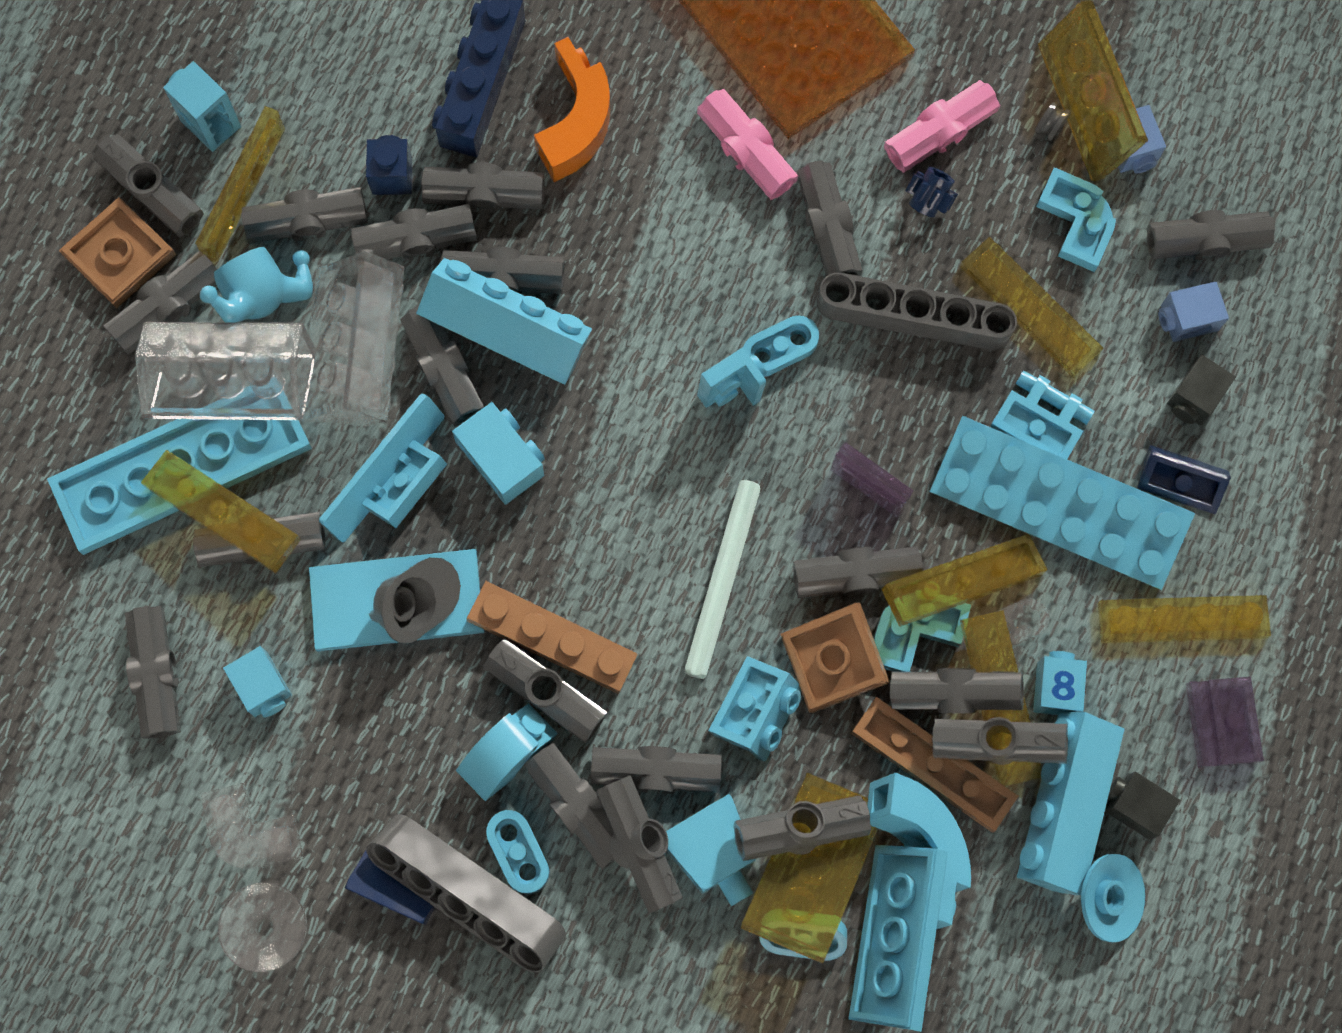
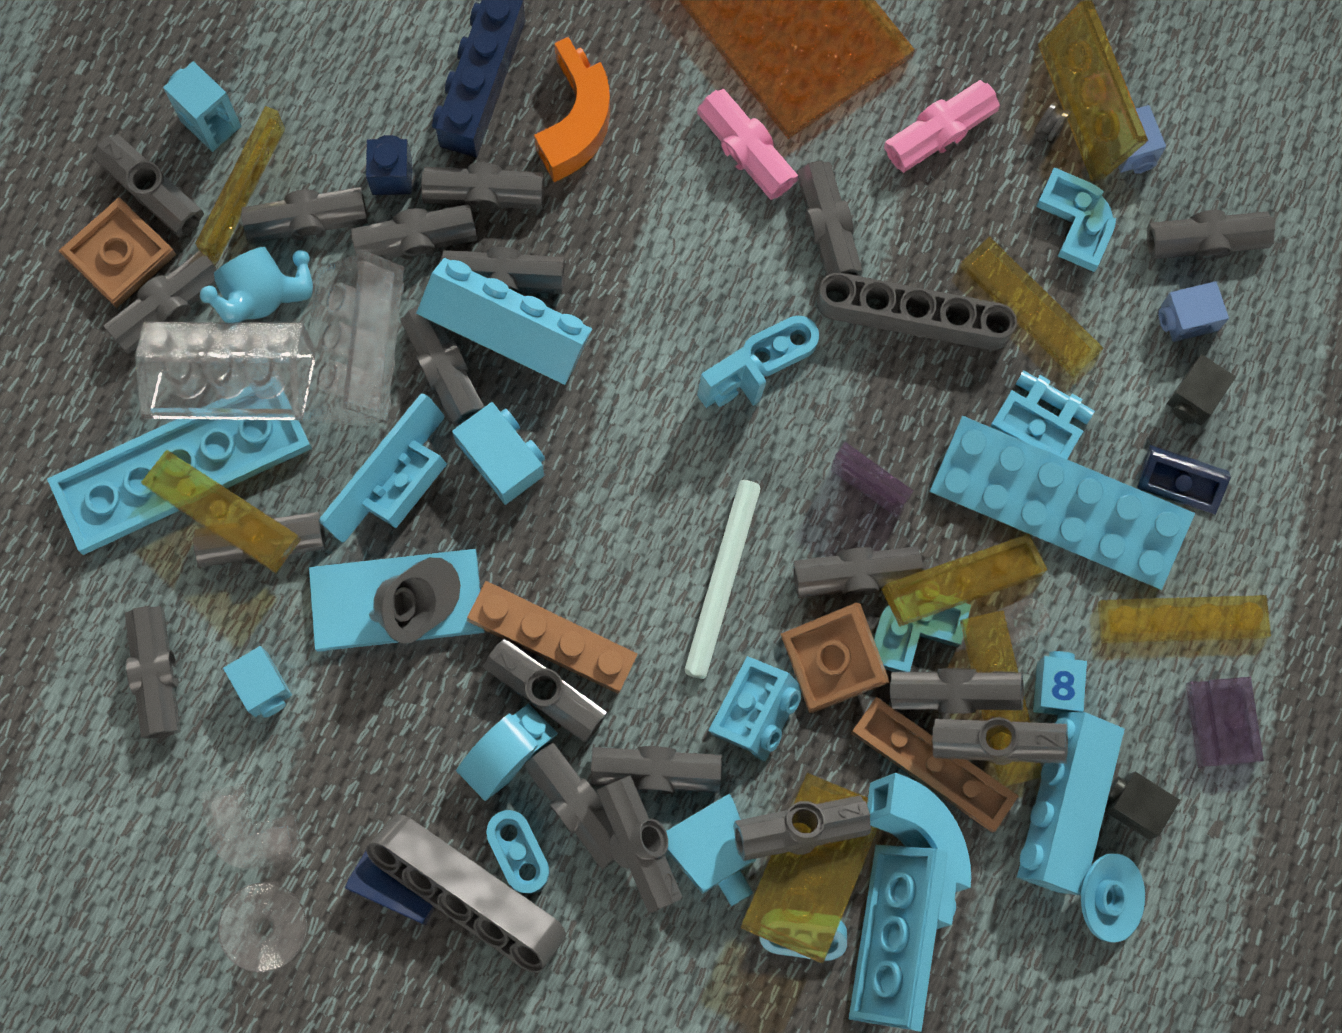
(931, 192): dark blue gear -> none

